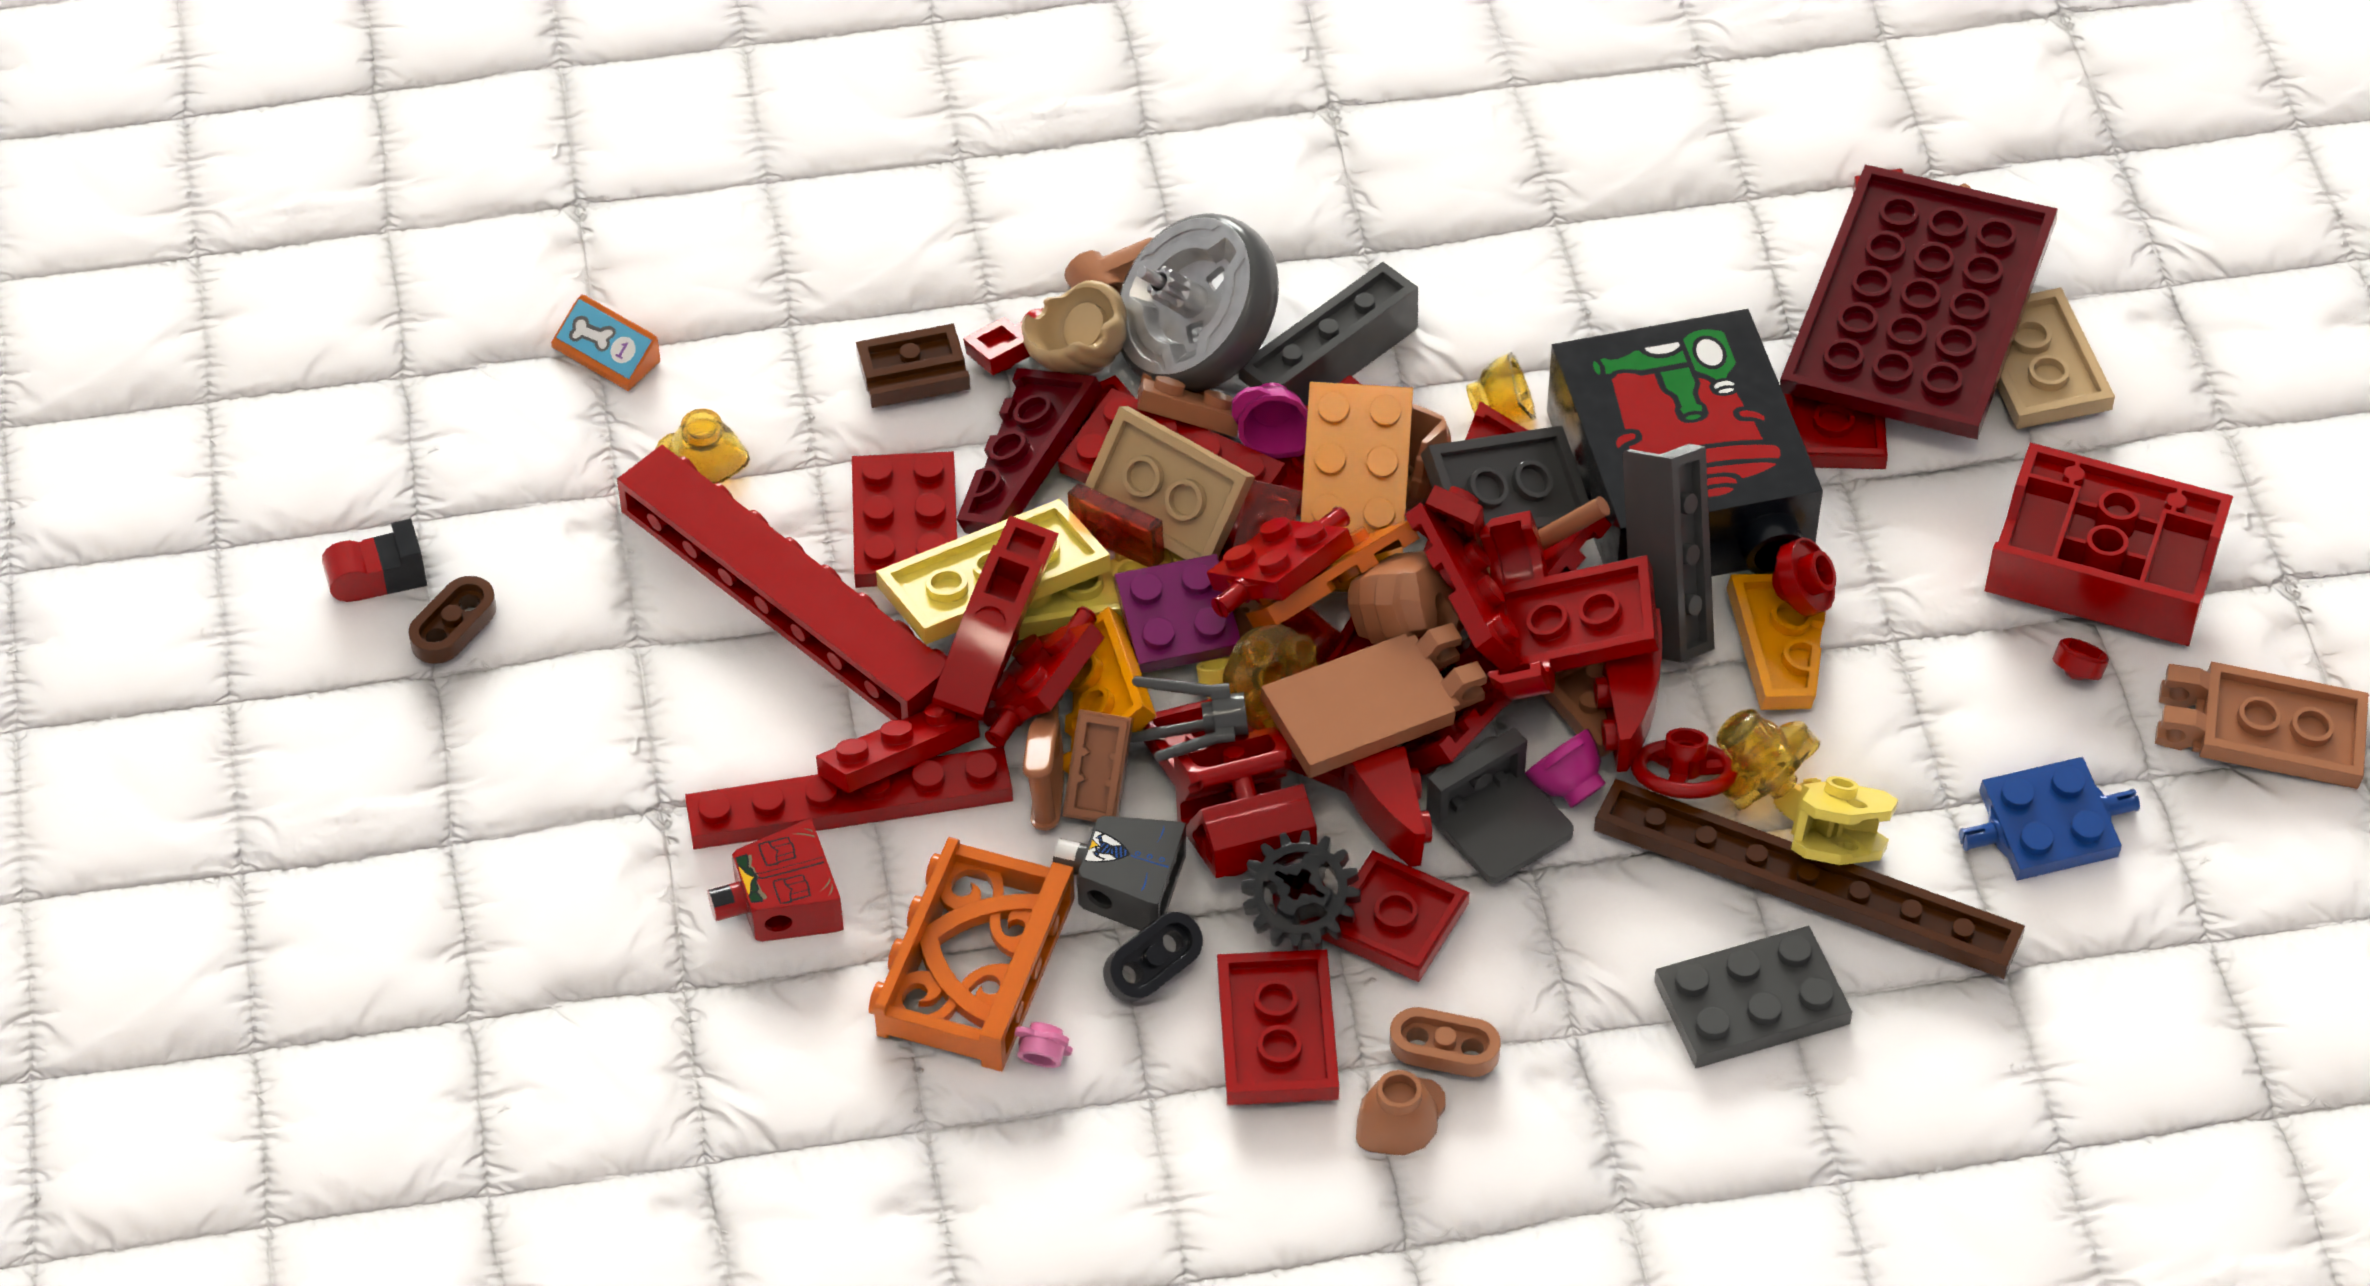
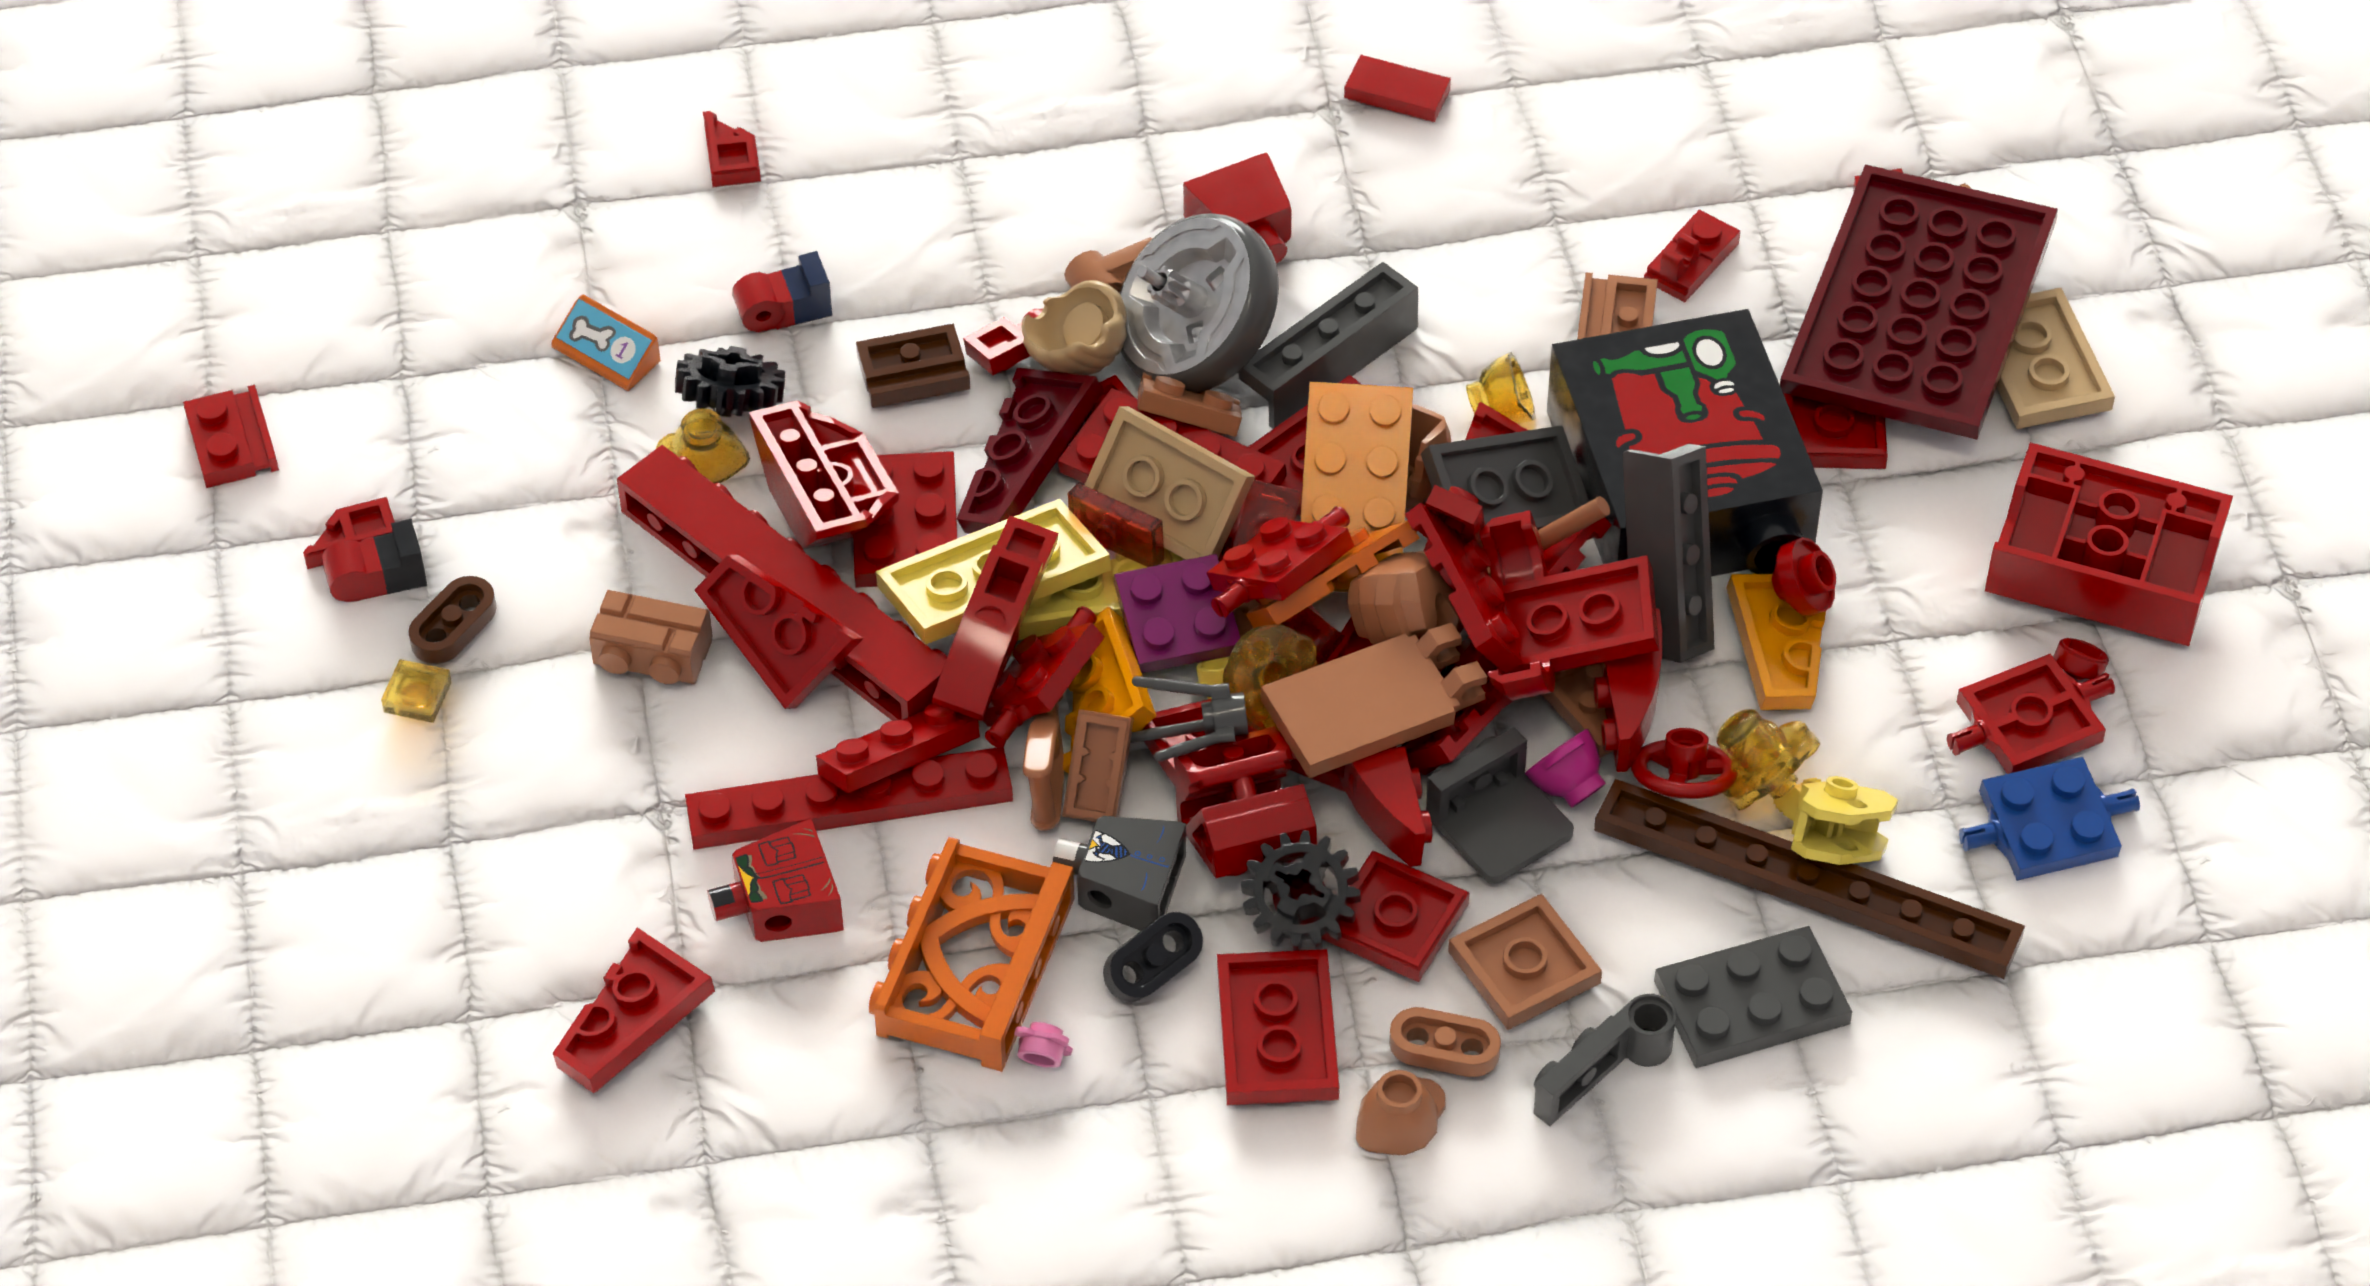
(230, 436): none -> red plate
(353, 524): none -> red tile
(416, 691): none -> clear yellow plate
(635, 1008): none -> red wing
(650, 637): none -> nougat brick
(729, 381): none -> black gear
(730, 153): none -> red tile
(775, 629): none -> red wing
(784, 295): none -> leg
(820, 473): none -> red wedge
(1248, 193): none -> red torso
(1271, 420): dark pink piece -> none
(1397, 88): none -> red tile
(1524, 961): none -> nougat plate
(1602, 1050): none -> dark grey plate
(1616, 304): none -> nougat plate
(1693, 255): none -> red plate
(2031, 715): none -> red plate
(2265, 722): nougat tile -> none

